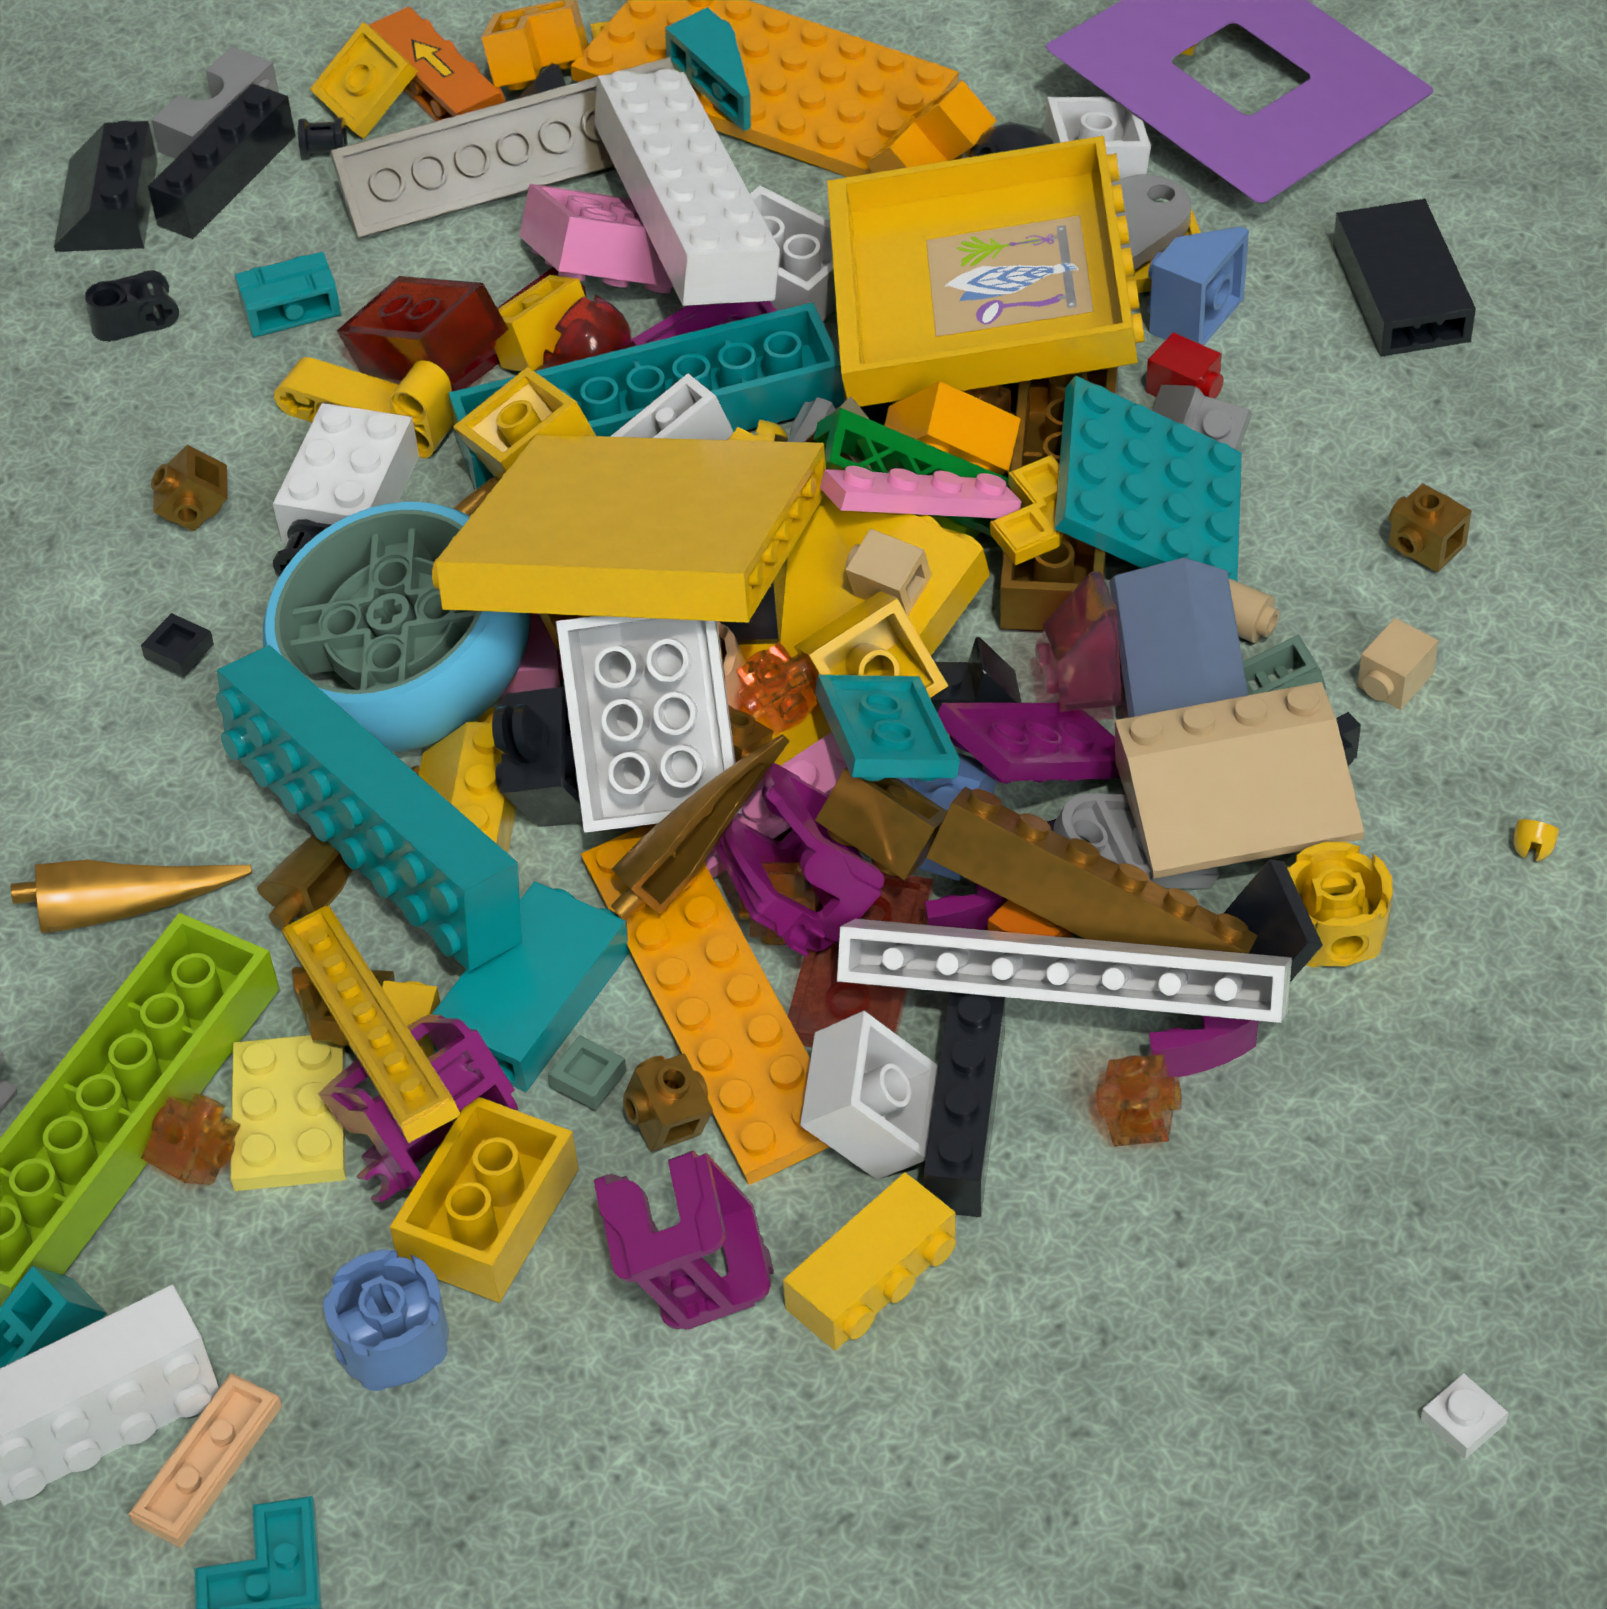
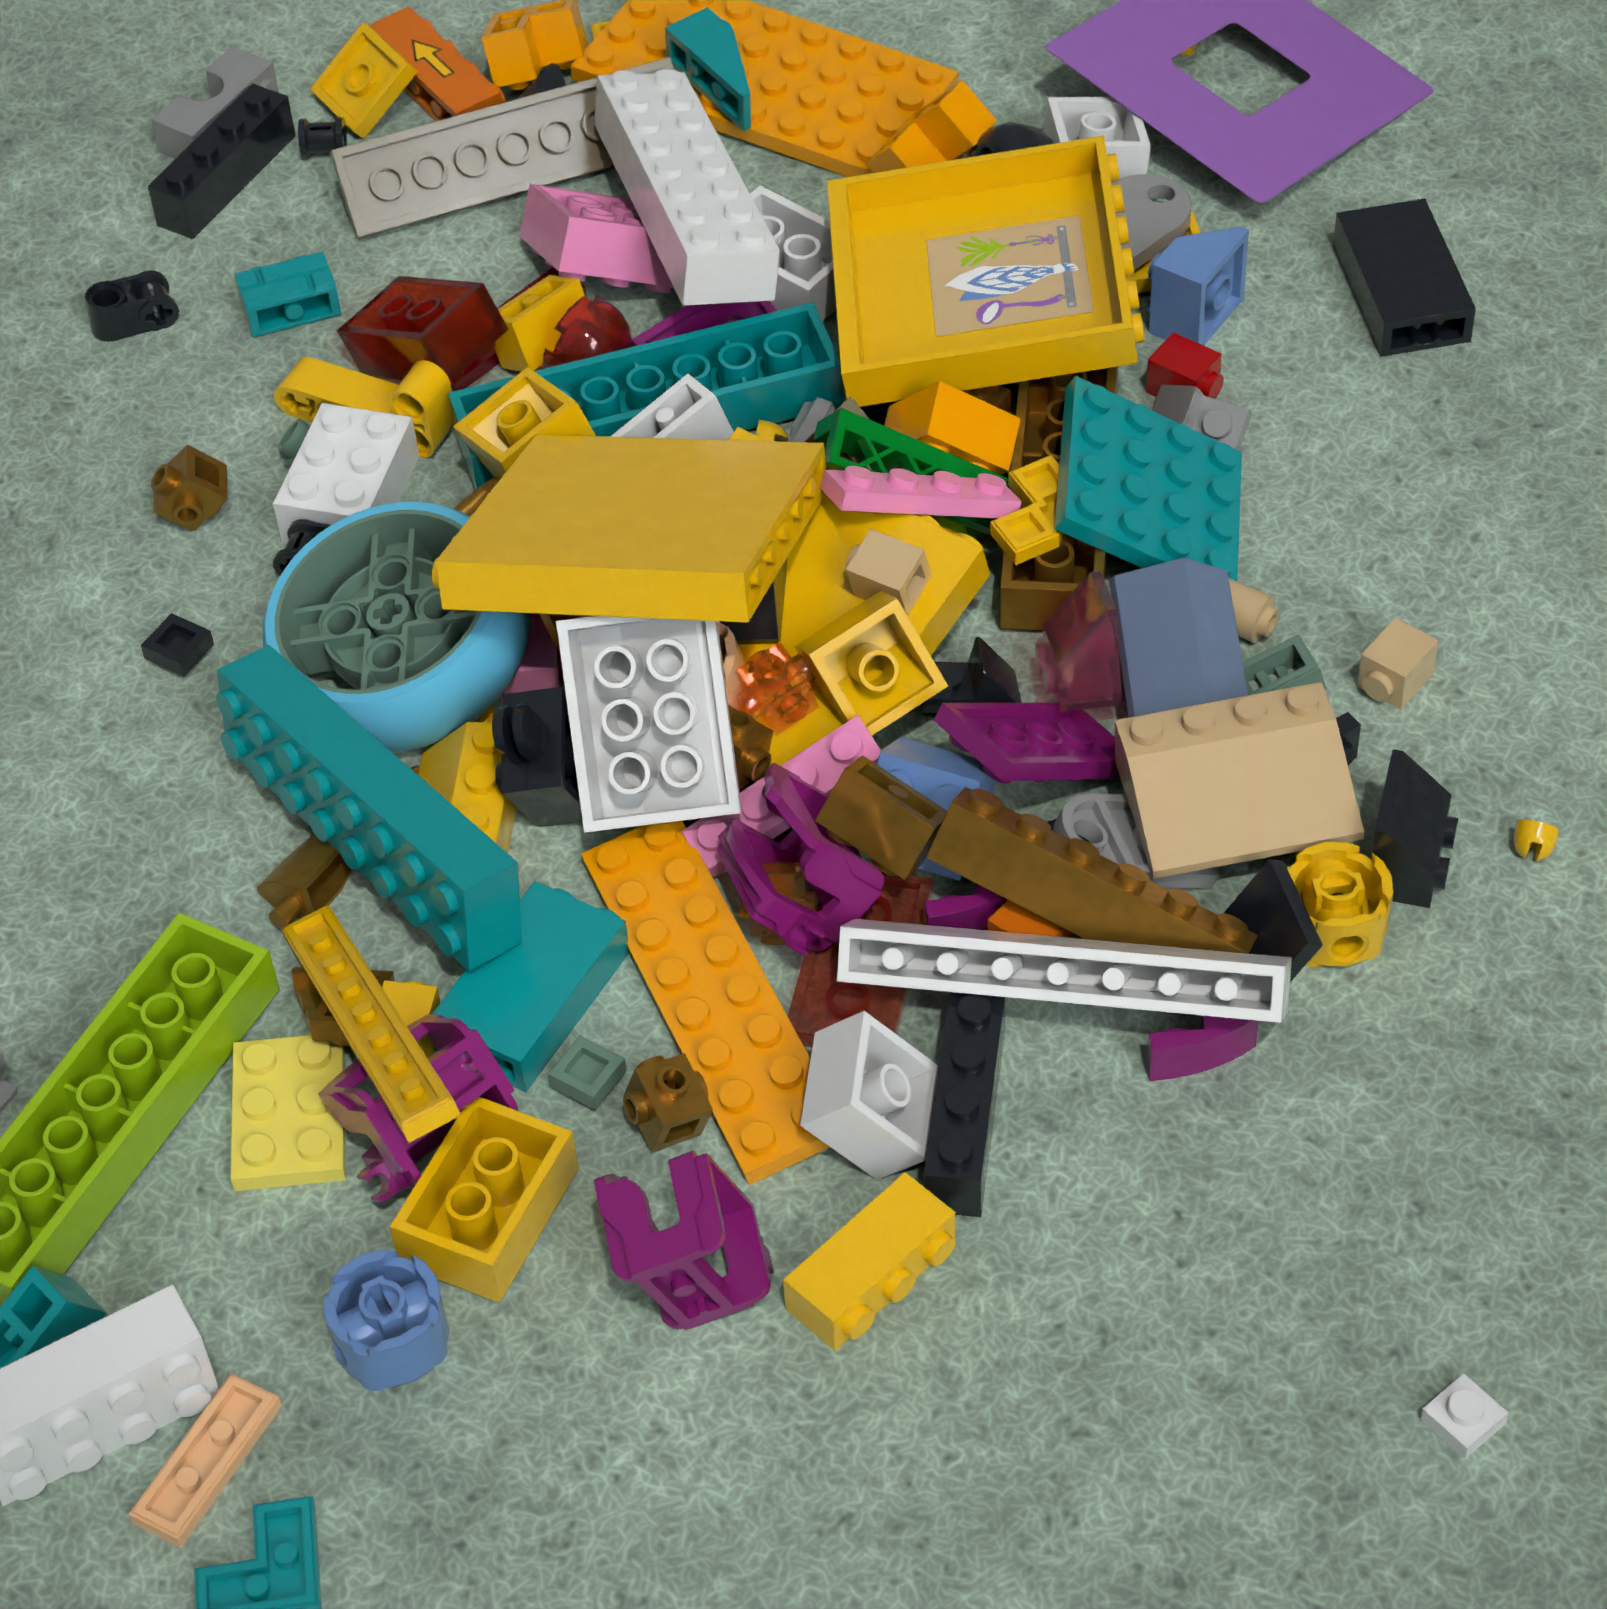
(101, 892): pearl gold piece -> none
(108, 191): black slope -> none
(191, 1139): clear orange brick -> none
(293, 440): none -> sand green plate
(680, 843): pearl gold piece -> none
(887, 727): teal plate -> none
(1138, 1100): clear orange brick -> none
(1413, 830): none -> black slope
(1429, 527): pearl gold brick -> none

